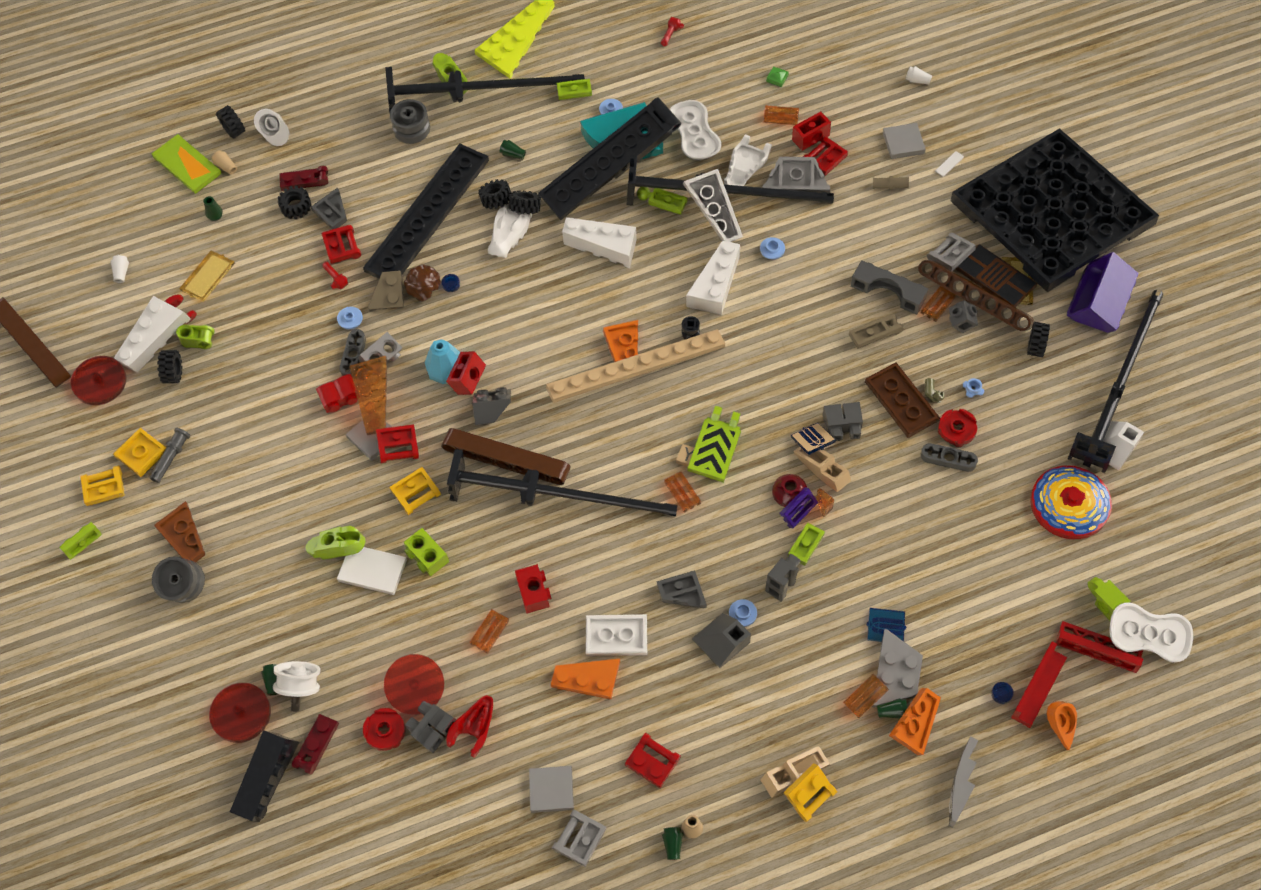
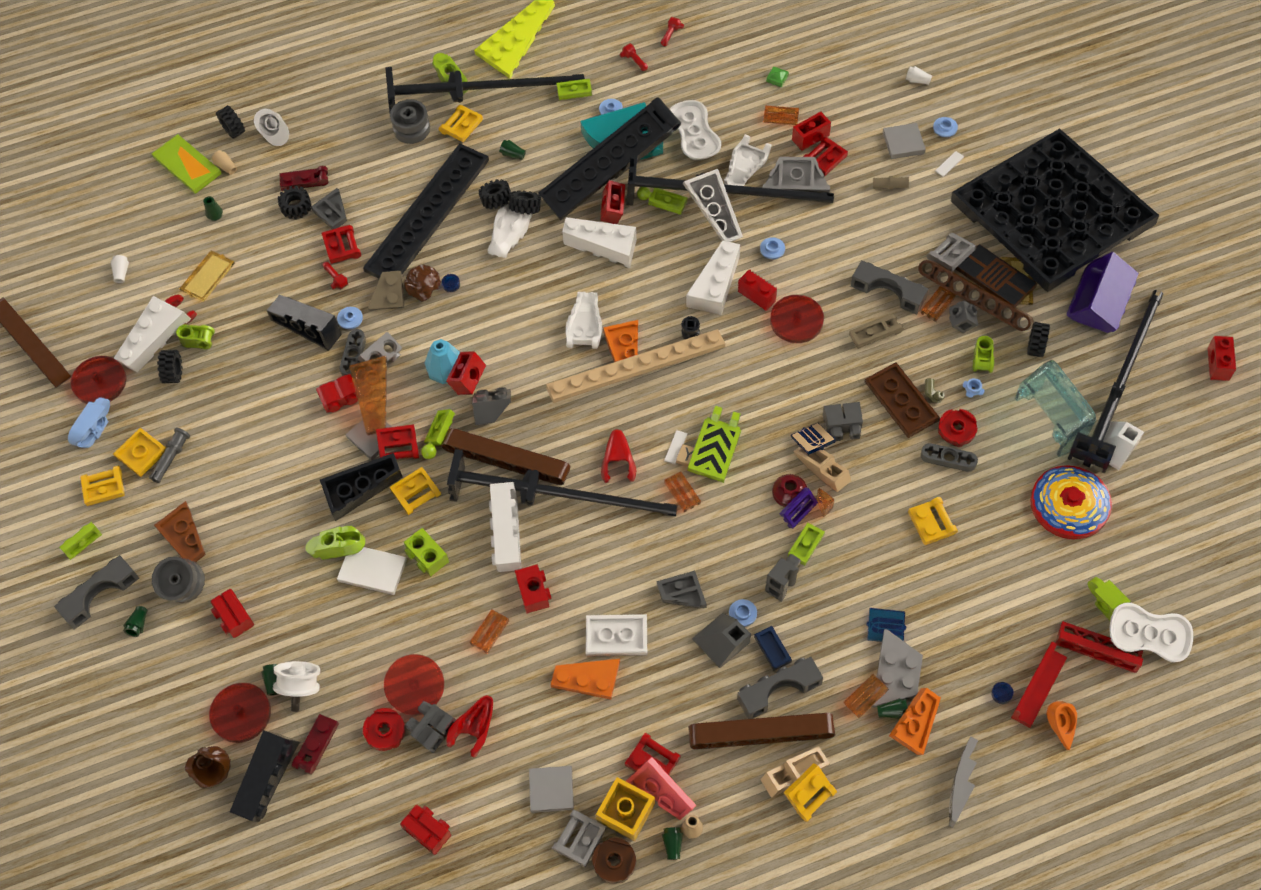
(76, 606): none -> dark grey arch
(89, 423): none -> light blue piece
(135, 623): none -> dark green cone
(208, 766): none -> reddish brown hair
(232, 613): none -> red brick
(305, 321): none -> black wedge
(359, 484): none -> black wedge
(426, 829): none -> red brick
(437, 432): none -> lime plate
(464, 126): none -> yellow plate
(505, 527): none -> white wedge
(584, 323): none -> white animal
(607, 850): none -> reddish brown plate
(612, 202): none -> red brick
(618, 450): none -> red animal
(625, 809): none -> yellow brick
(629, 51): none -> red piece
(659, 784): none -> coral wing
(675, 447): none -> white window
(757, 290): none -> red brick
(761, 731): none -> reddish brown beam
(772, 648): none -> dark blue tile
(797, 318): none -> clear red piece
(802, 675): none -> dark grey arch
(927, 524): none -> yellow plate
(945, 127): none -> light blue piece
(983, 358): none -> lime piece
(1060, 402): none -> clear light blue windscreen
(1221, 358): none -> red brick

